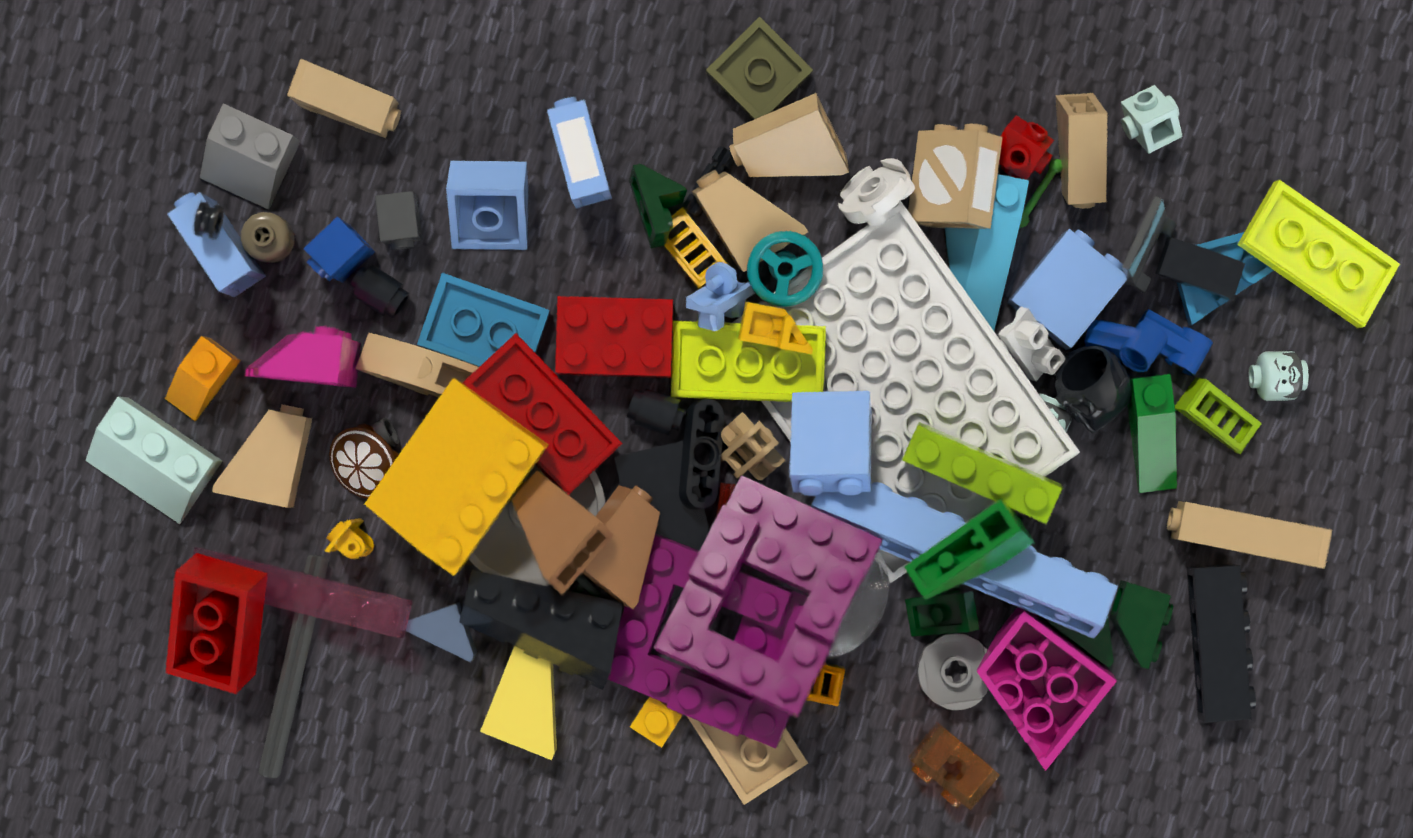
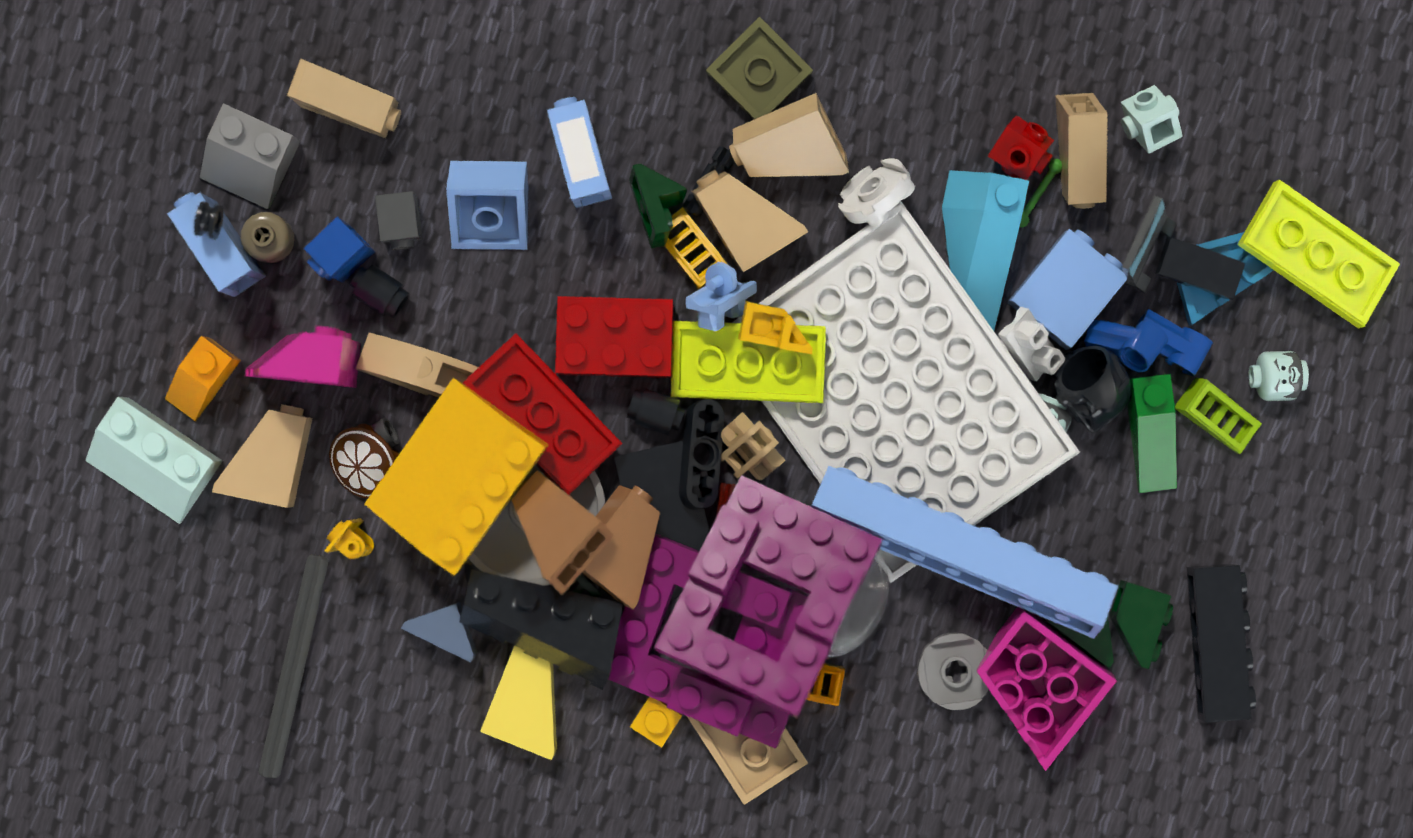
(216, 623): red brick -> none
(328, 598): clear pink plate -> none
(477, 321): dark azure plate -> none
(762, 250): teal piece -> none
(831, 442): light blue brick -> none
(942, 613): dark green slope -> none
(955, 177): tan brick -> none
(970, 551): green slope -> none
(974, 774): clear orange brick -> none
(982, 472): lime brick -> none
(1249, 534): tan slope -> none

